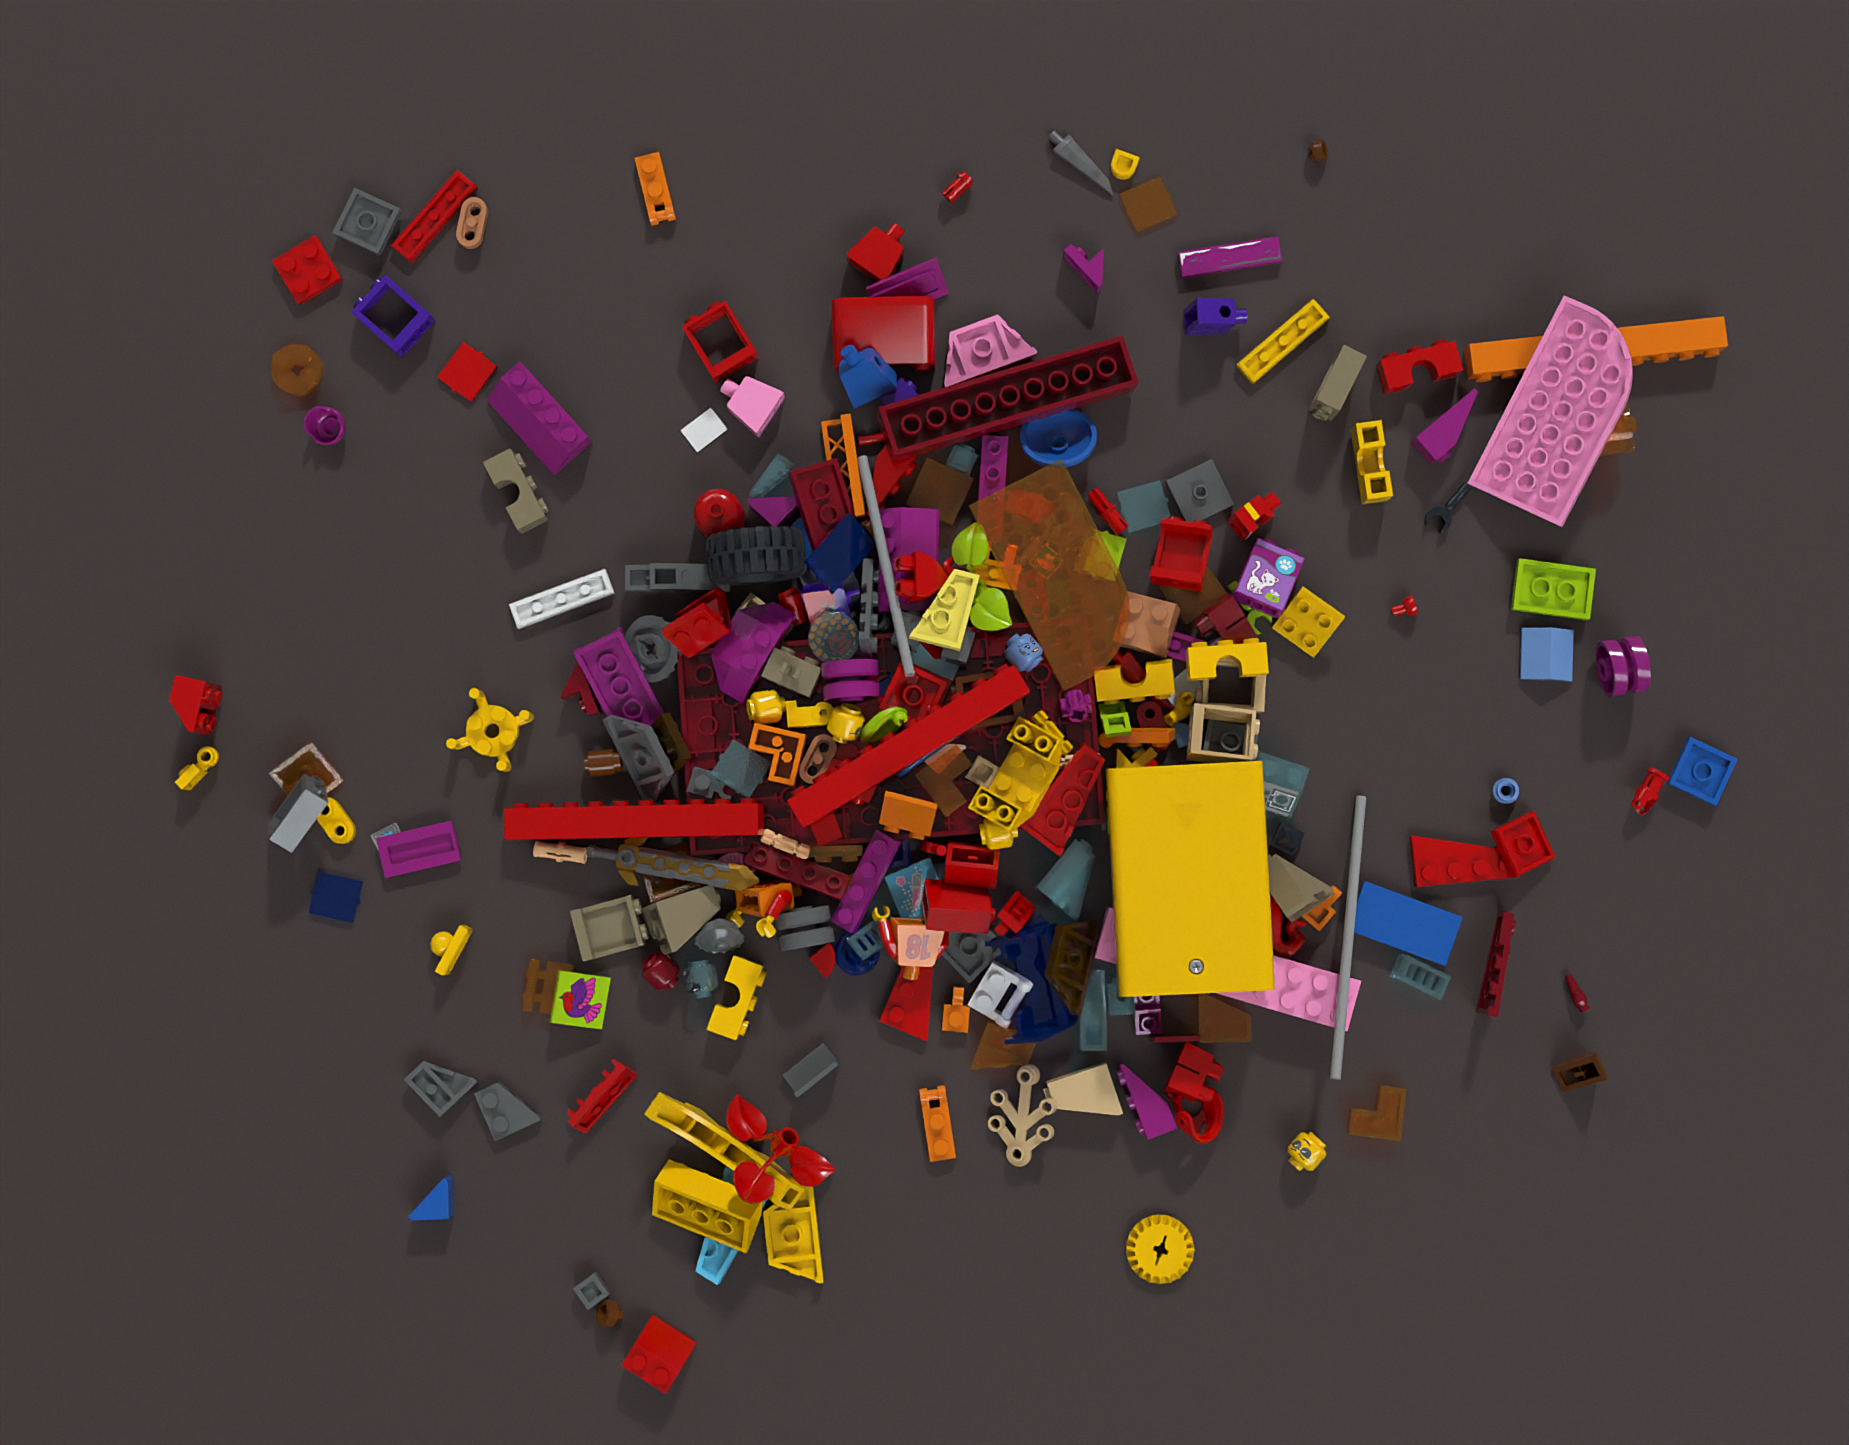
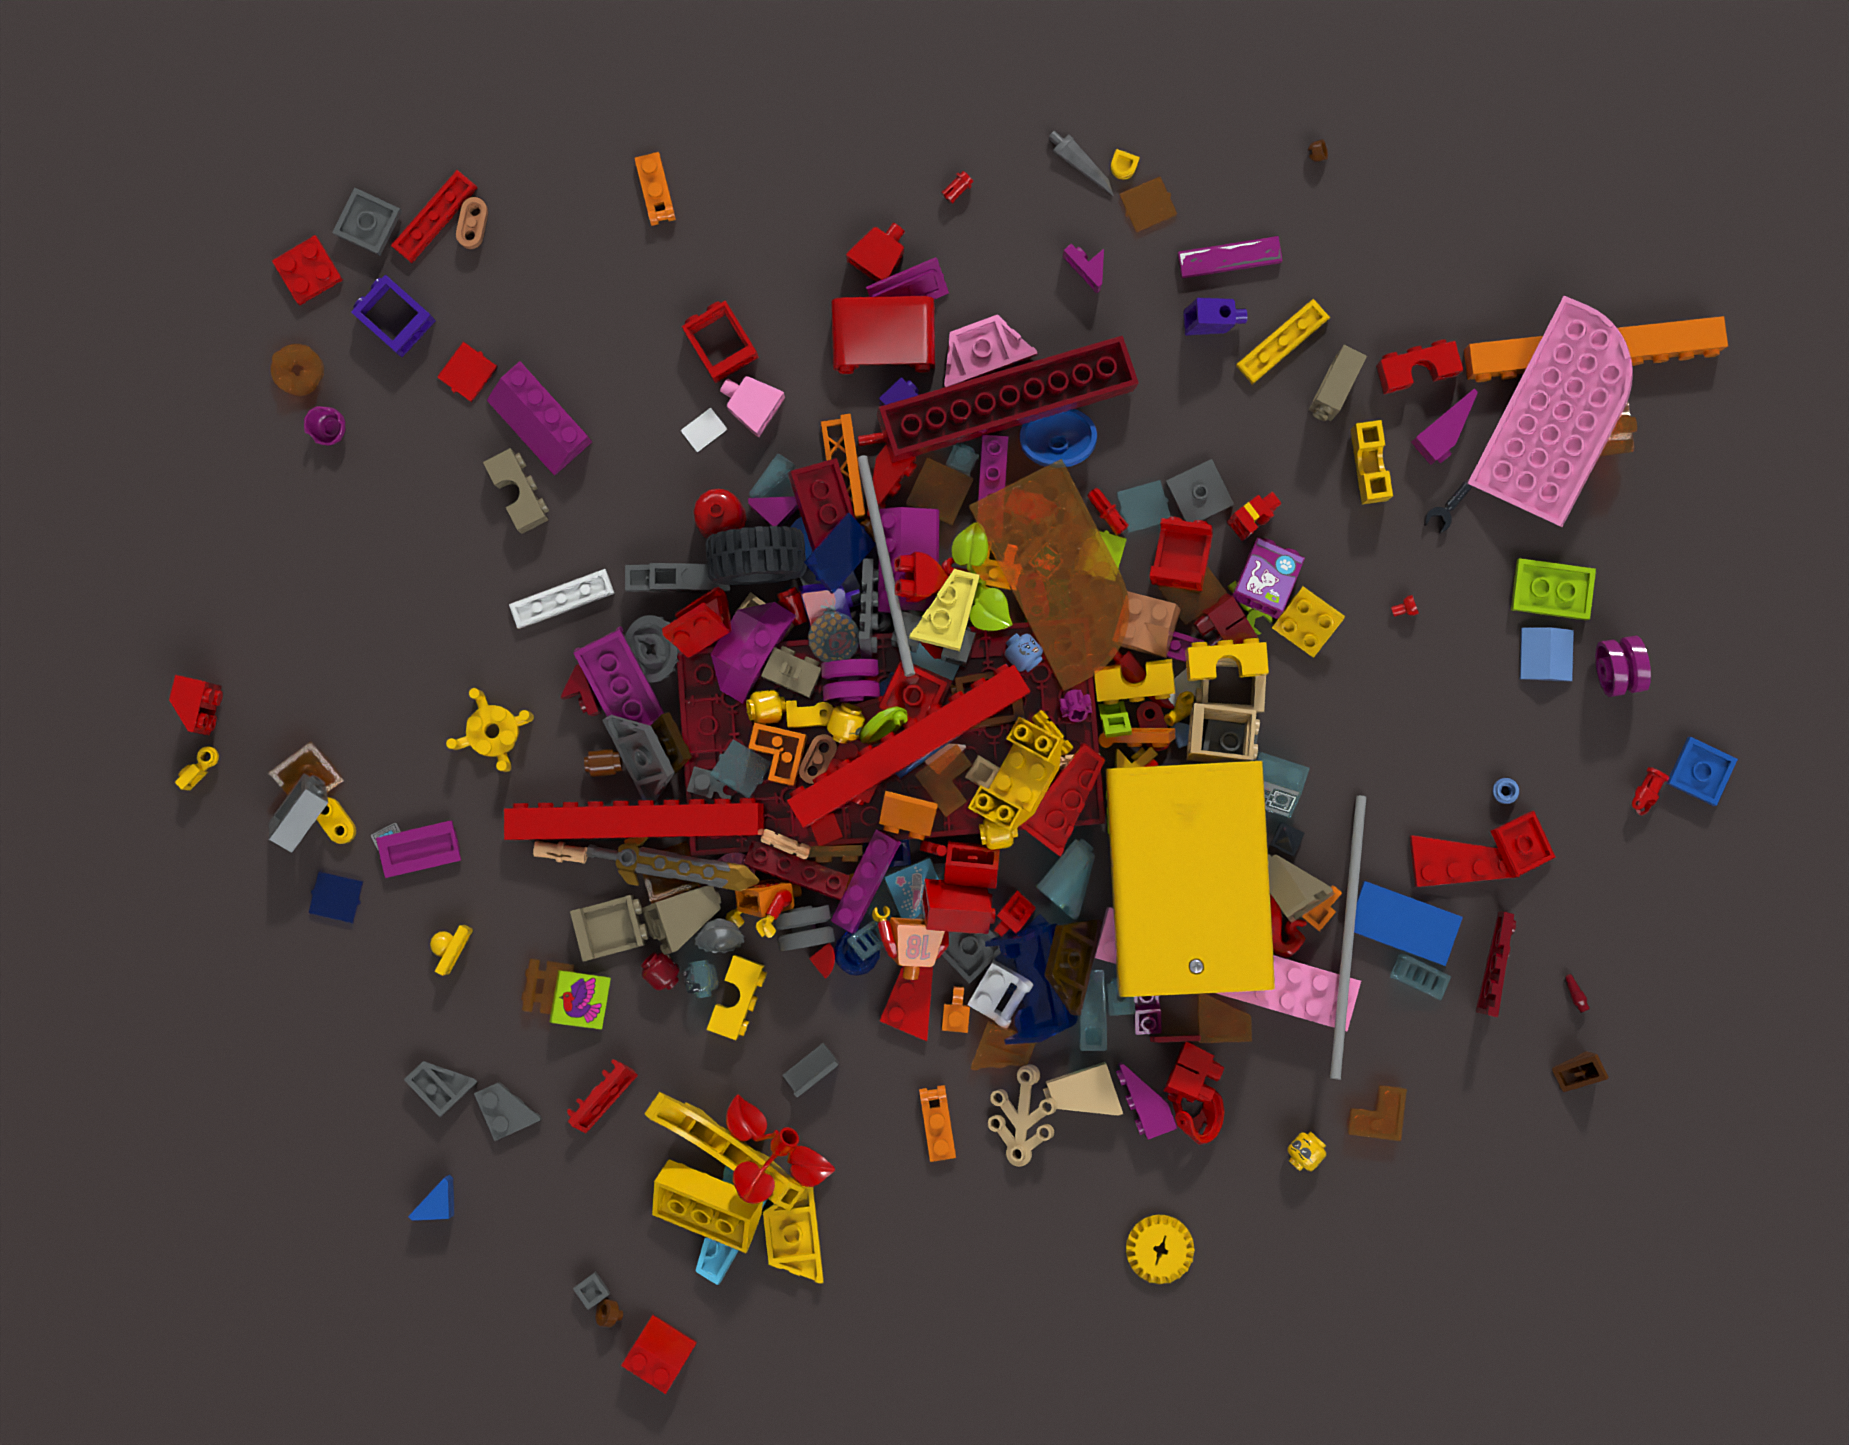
(865, 375): blue torso -> none

